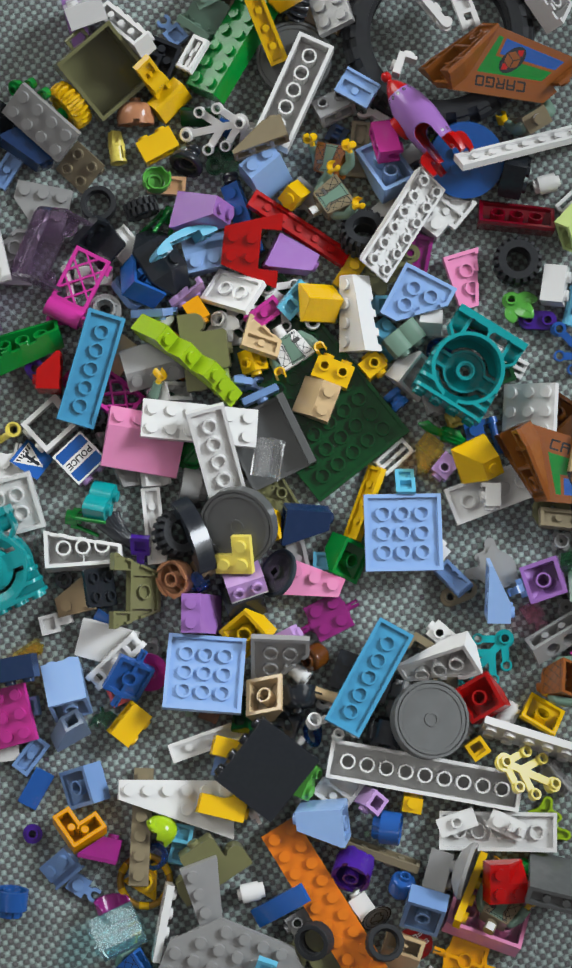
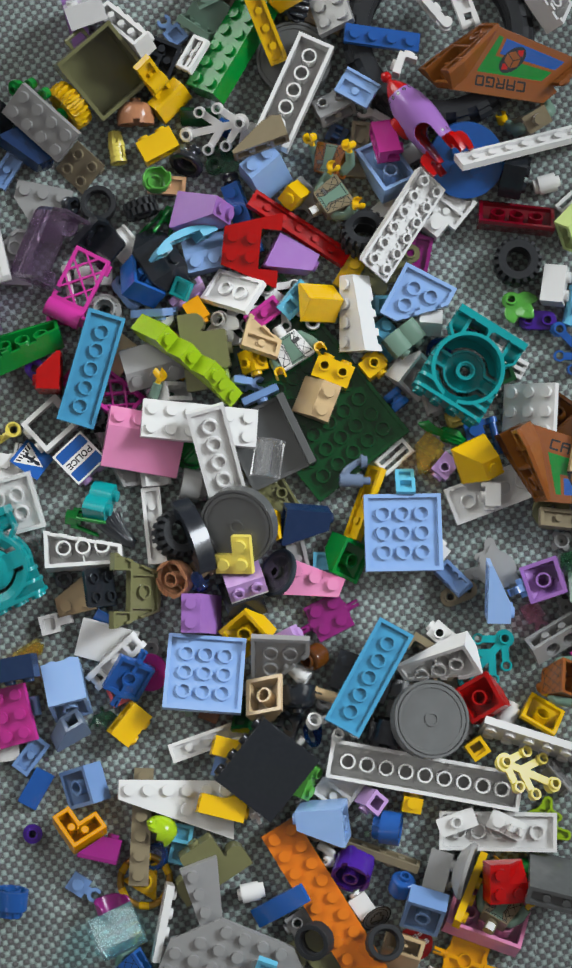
(61, 867): medium blue plate -> none
(74, 201): none -> black bush
(140, 546): dark purple plate -> none
(181, 288): none -> teal tile
(330, 854): none -> white arm
(354, 480): none -> sand blue plant
(381, 38): none -> blue plate
(463, 274): bright pink wing -> none

